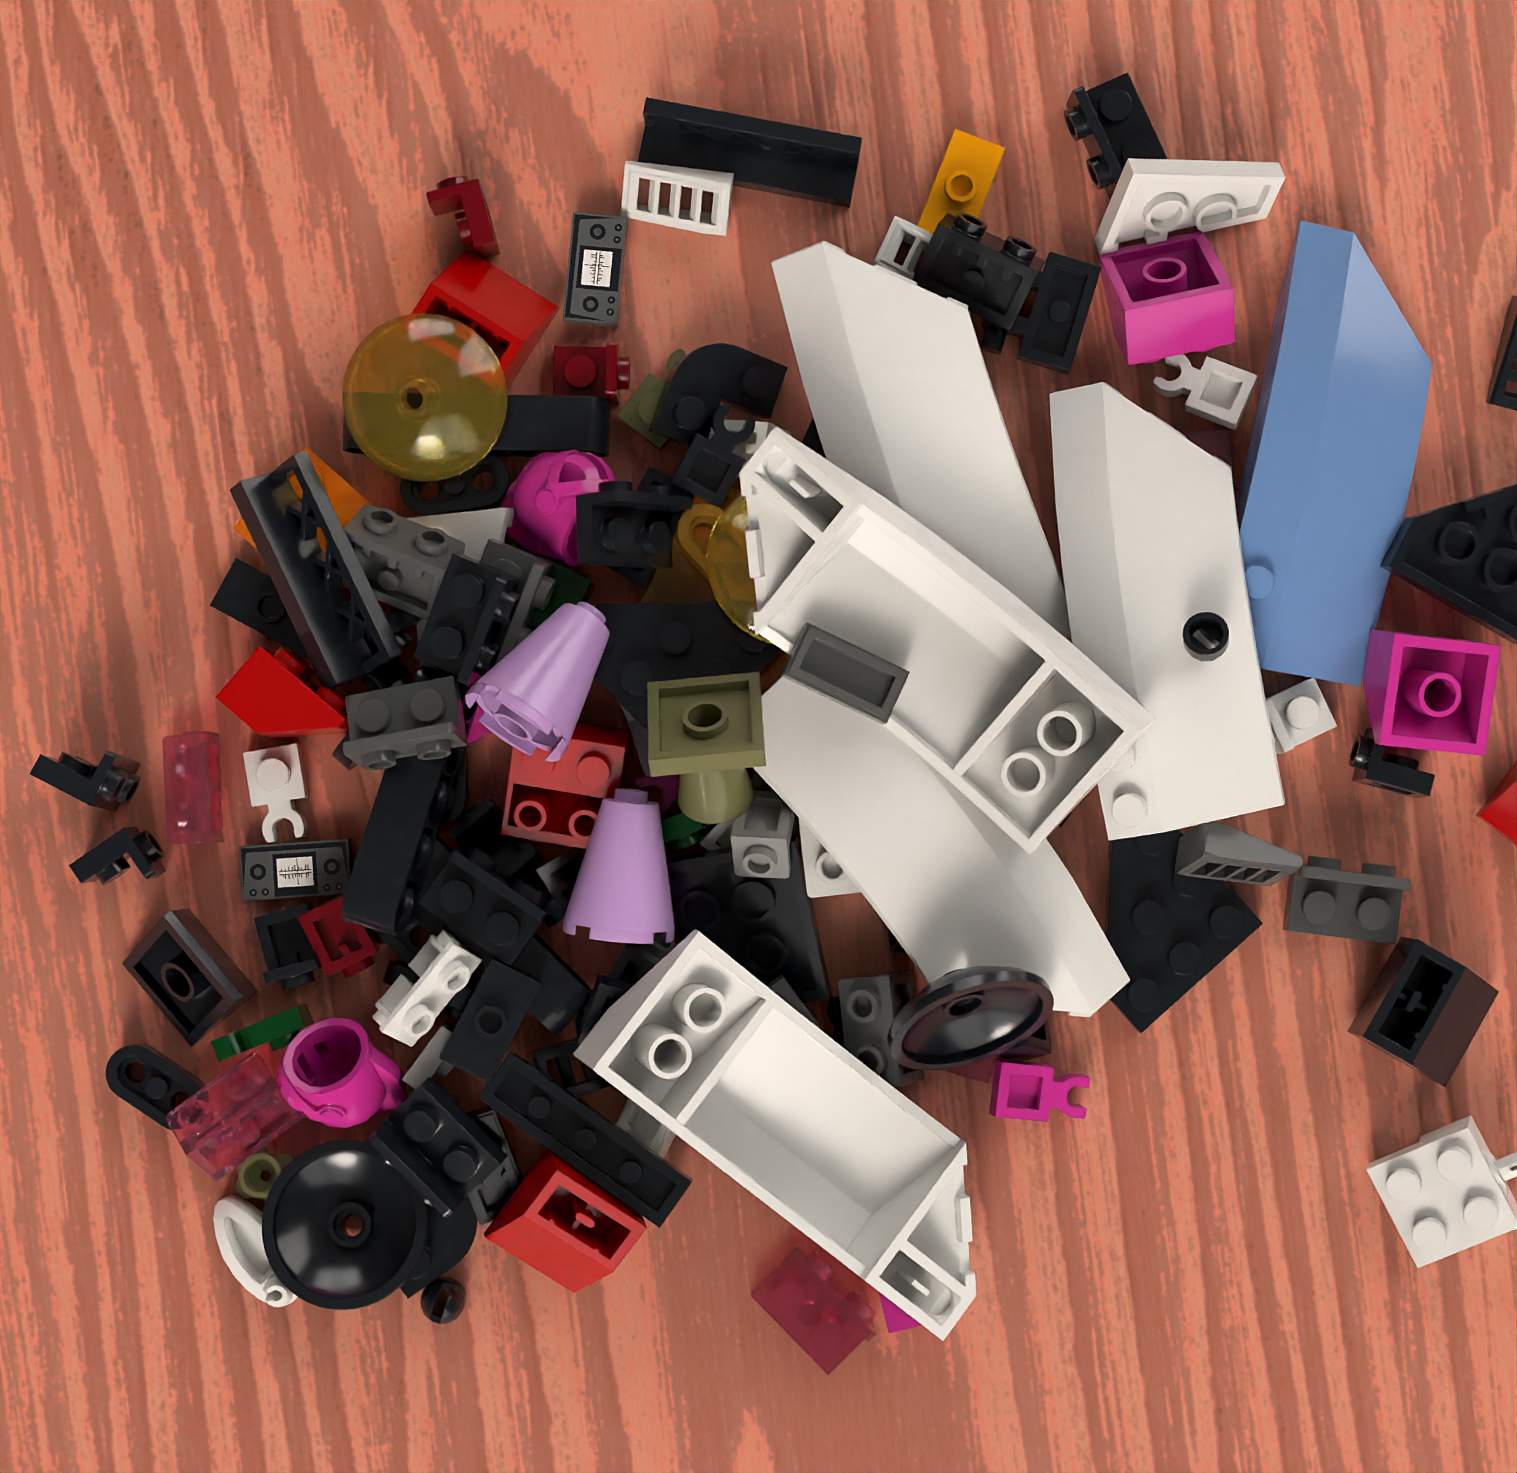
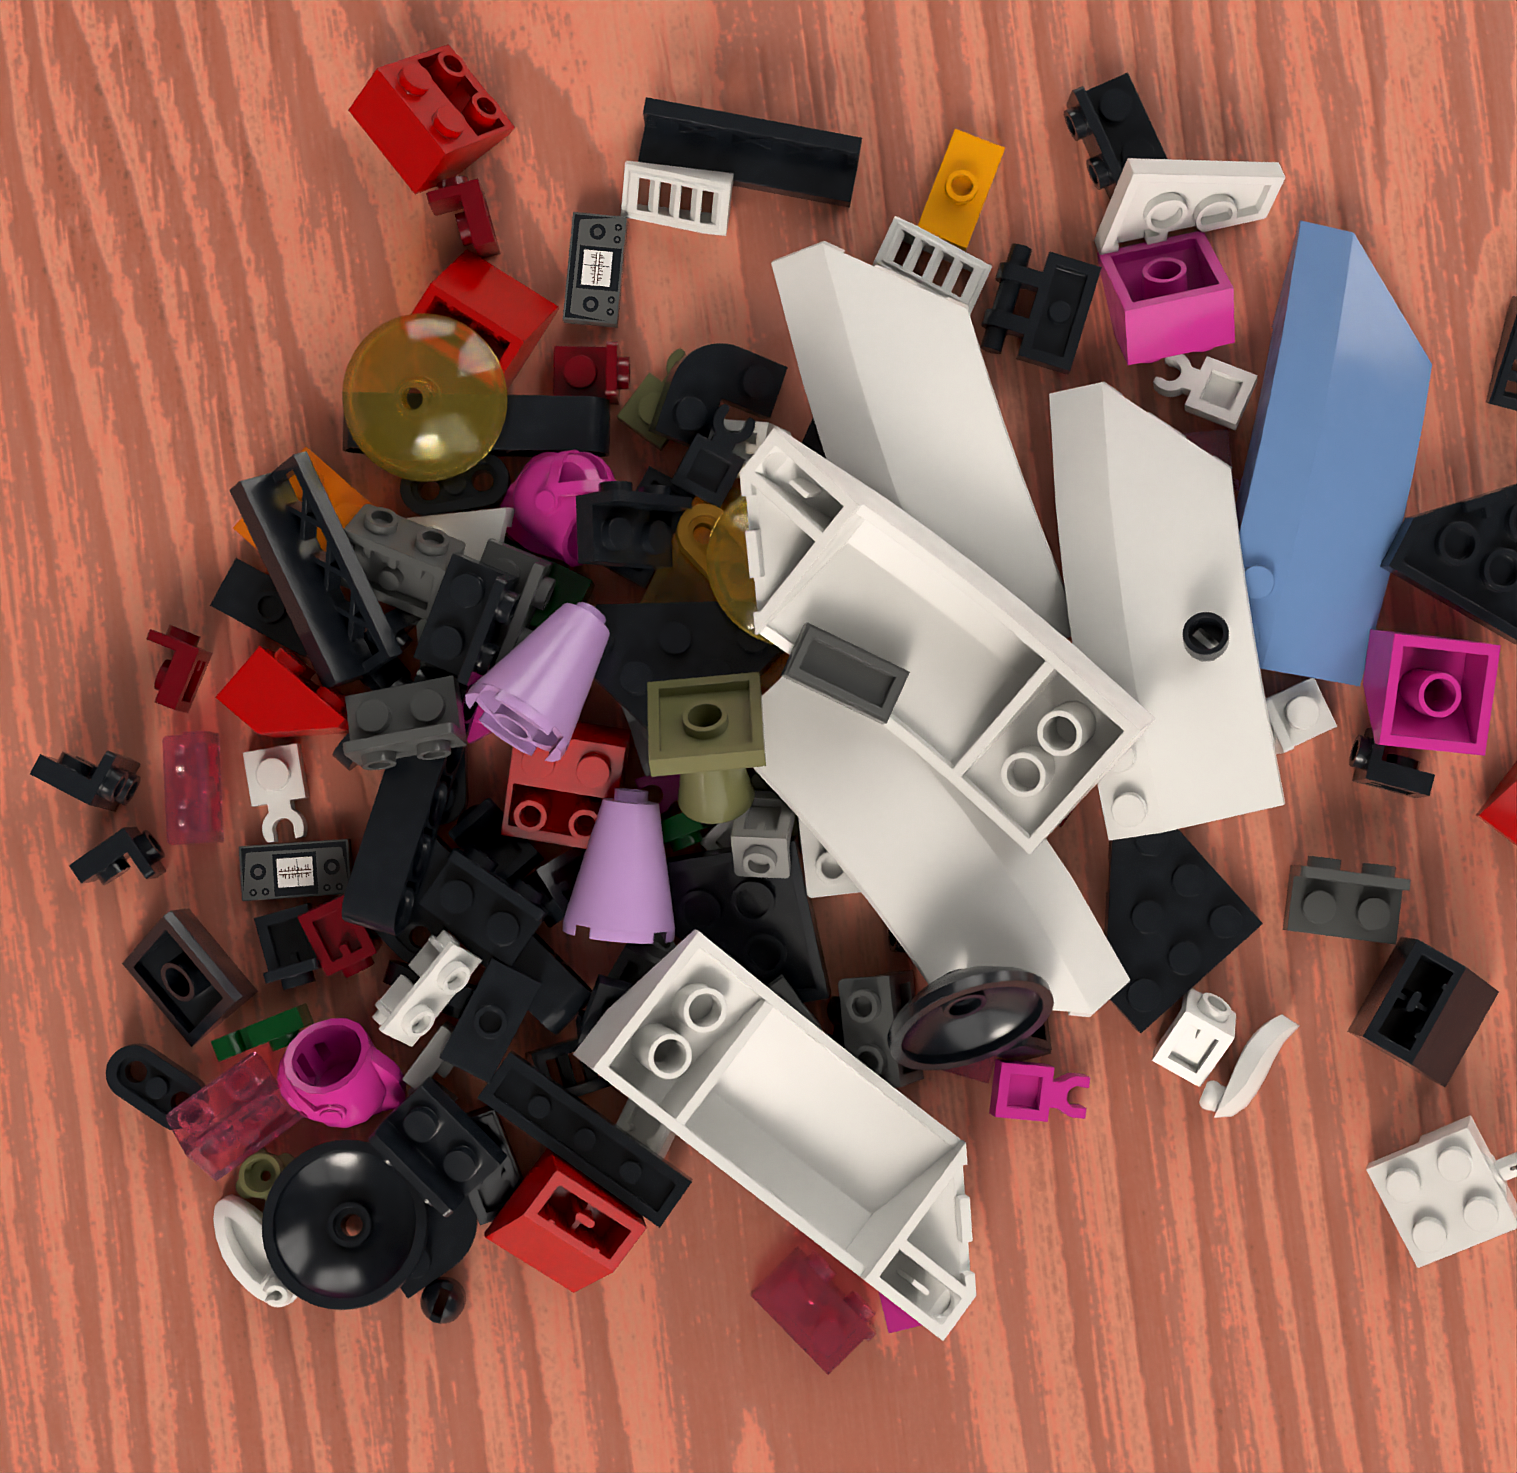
(181, 676): none -> dark red bracket
(429, 116): none -> red slope
(979, 268): black bracket -> none
(1197, 1037): none -> white bracket
(1232, 855): dark grey slope -> none
(1249, 1070): none -> white arm

